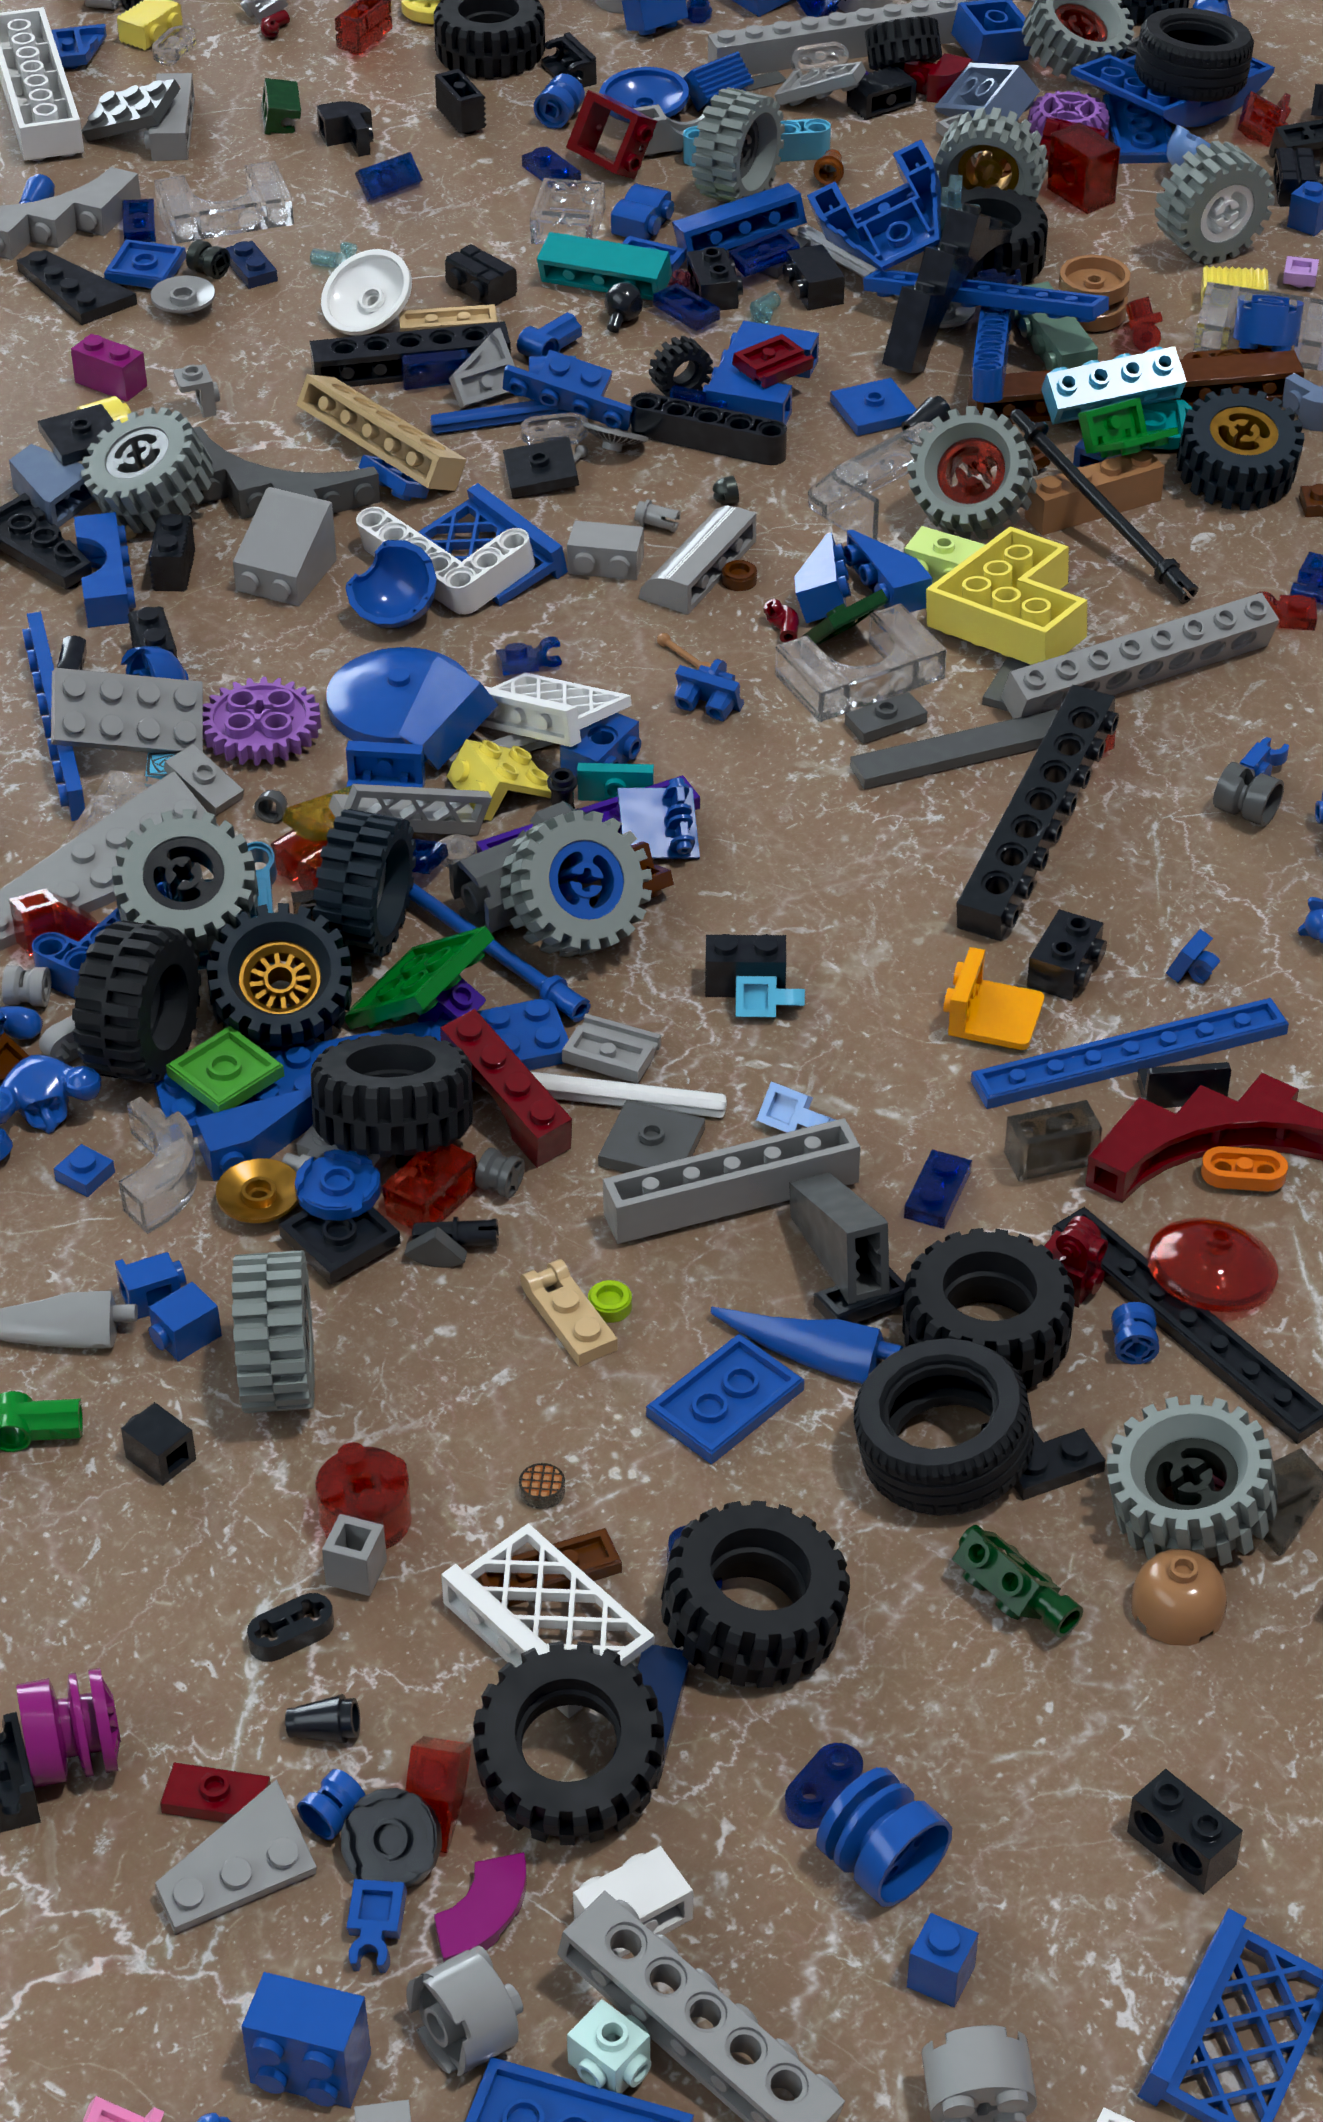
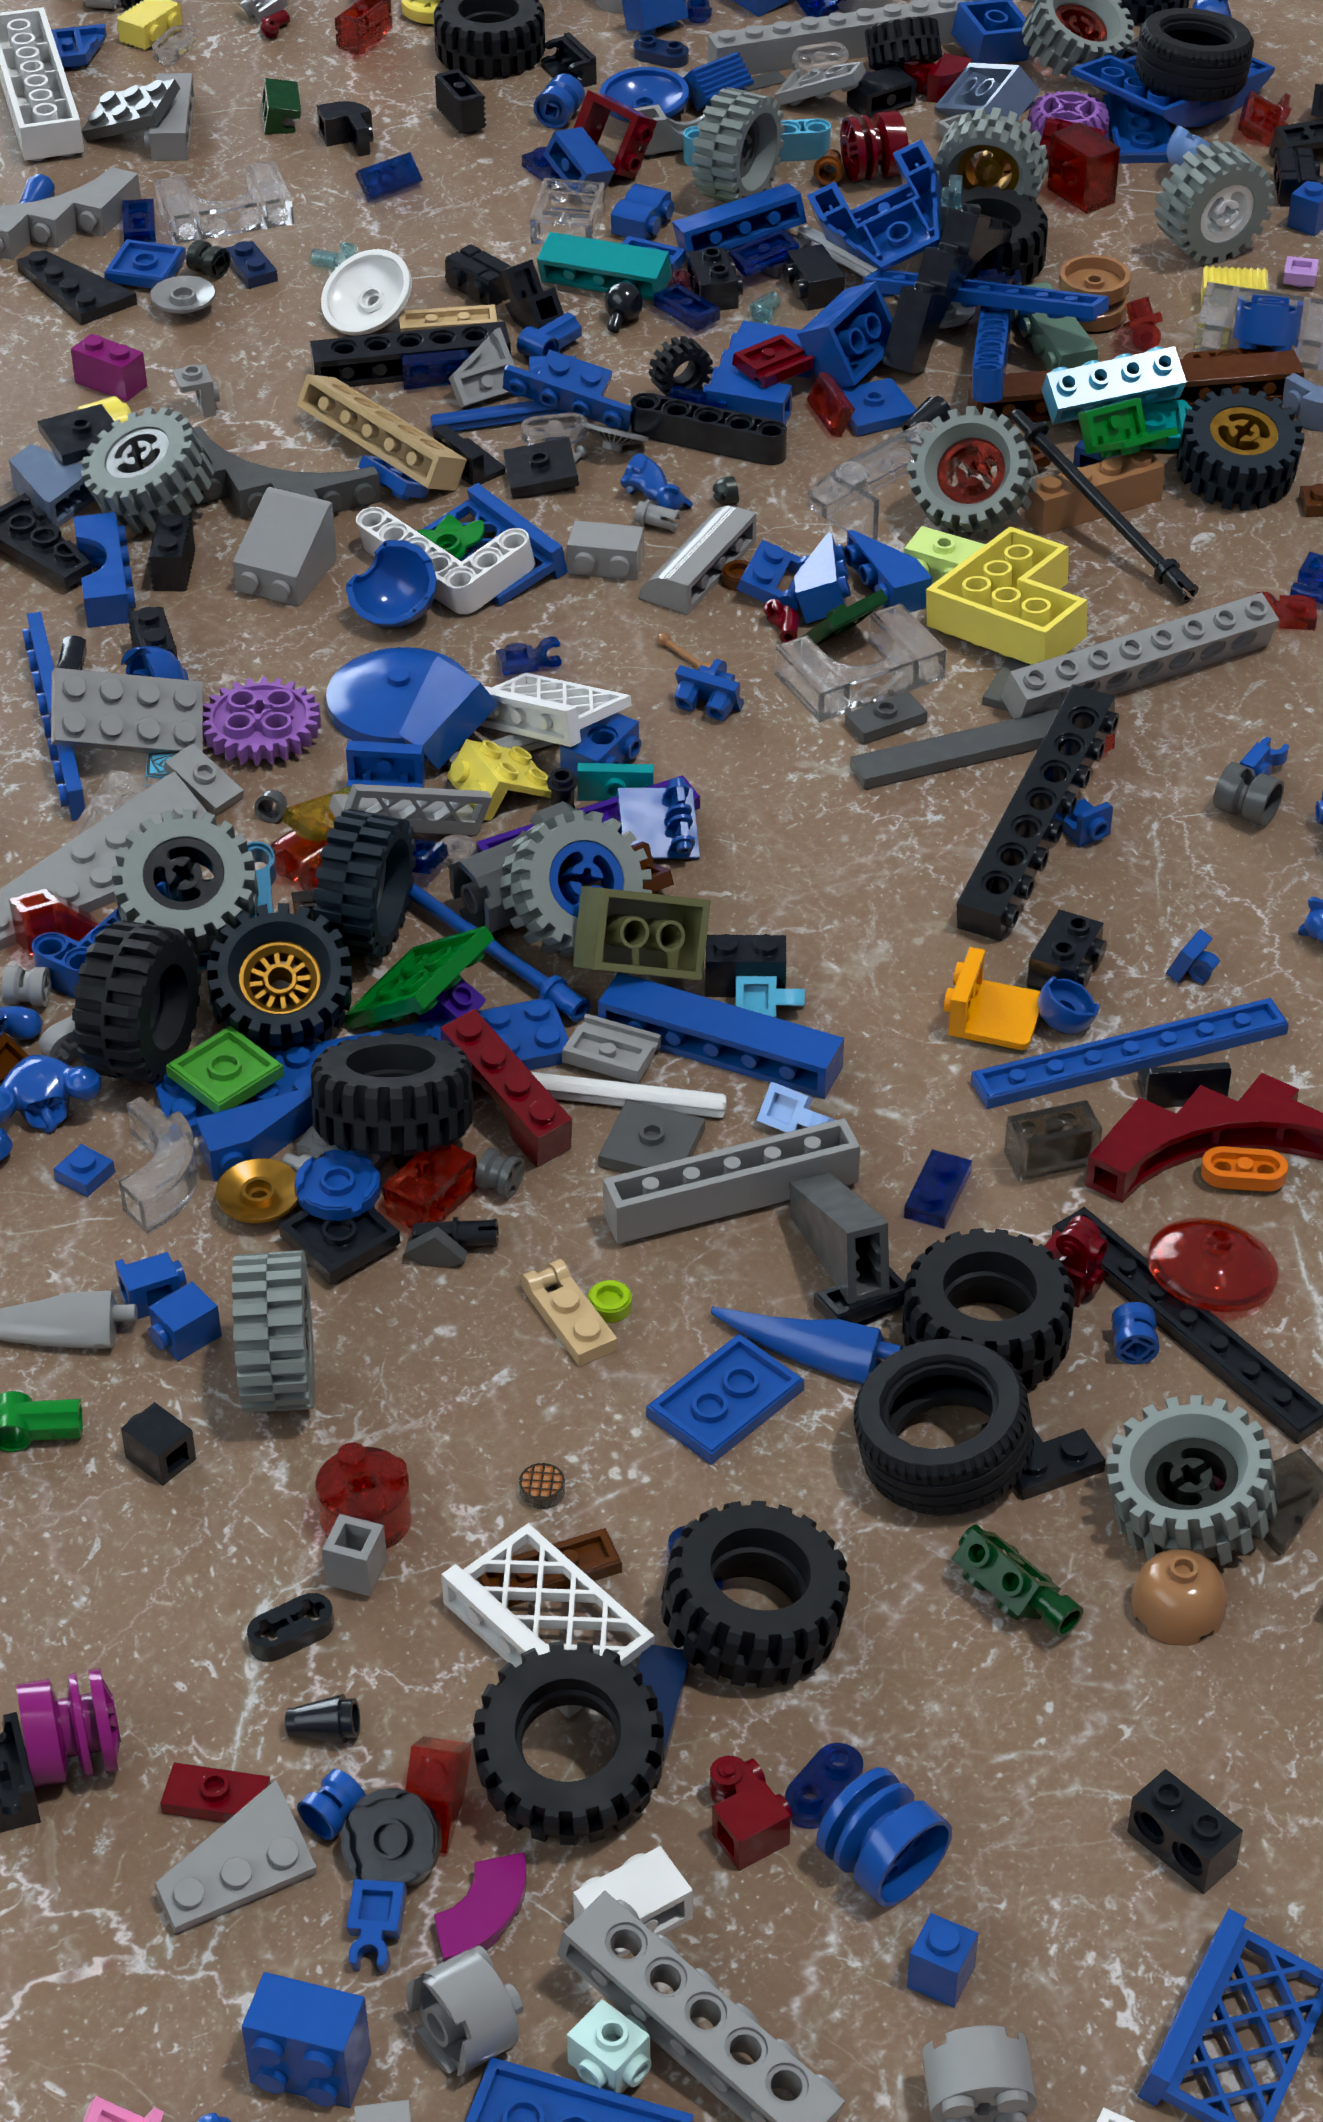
(454, 536): none -> green plate
(479, 465): none -> black panel
(528, 301): none -> black brick
(578, 157): none -> blue brick
(641, 933): none -> olive brick
(647, 477): none -> blue animal
(661, 52): none -> dark blue plate
(727, 1035): none -> blue brick
(747, 1815): none -> dark red brick
(766, 573): none -> blue plate
(830, 404): none -> clear red plate
(849, 334): none -> blue brick
(871, 145): none -> dark red wheel
(1066, 1006): none -> blue hair
(1088, 822): none -> blue bracket

